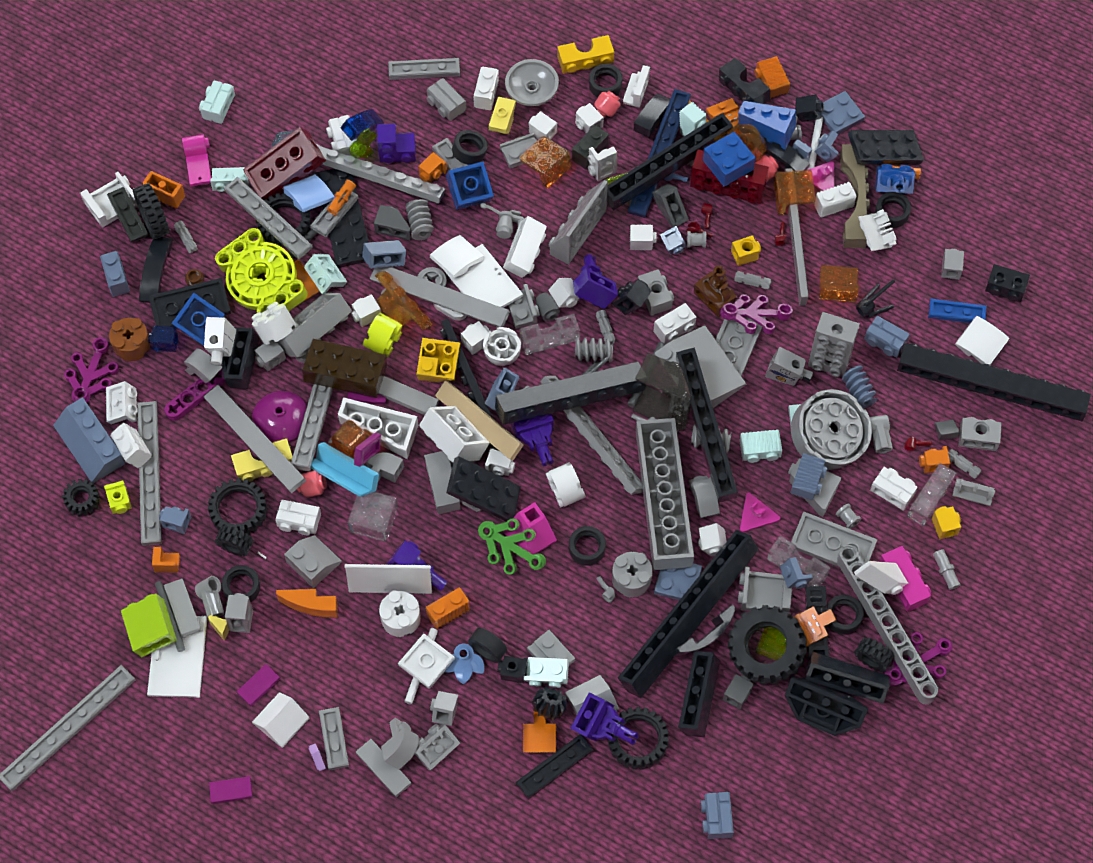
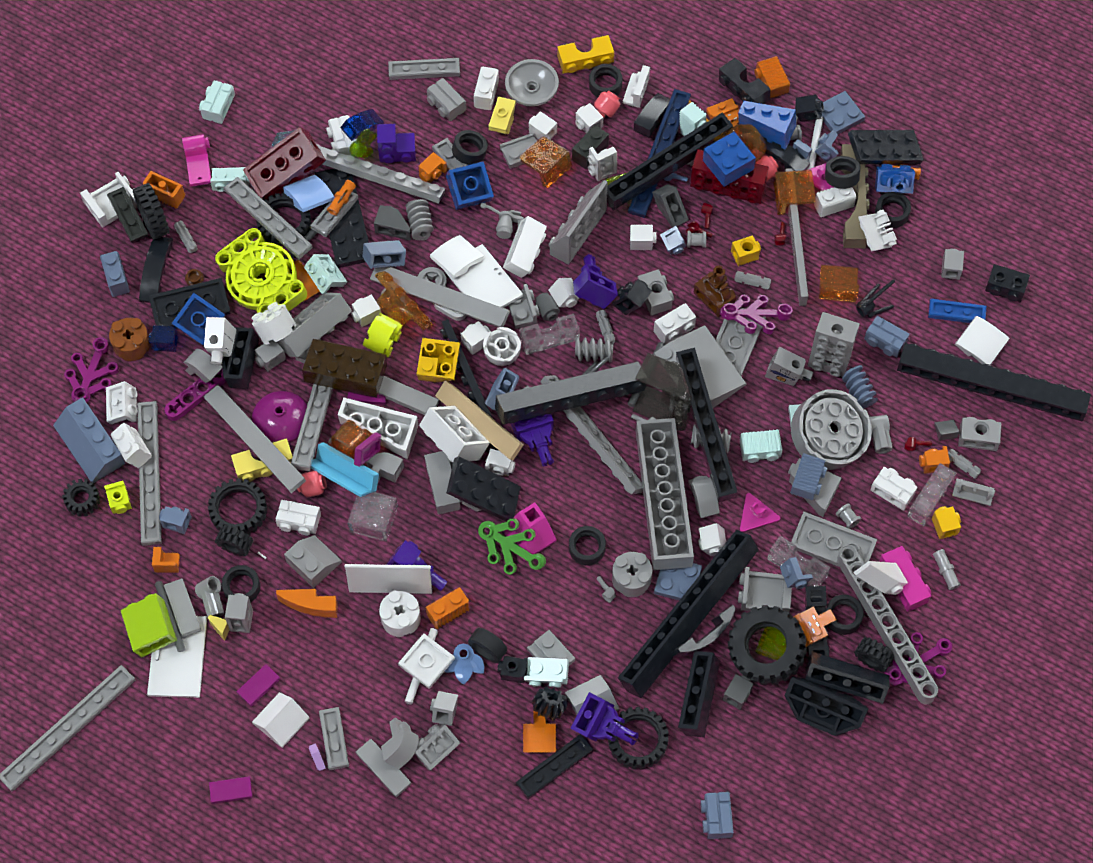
(565, 485): white brick -> none
(842, 163): none -> black tyre

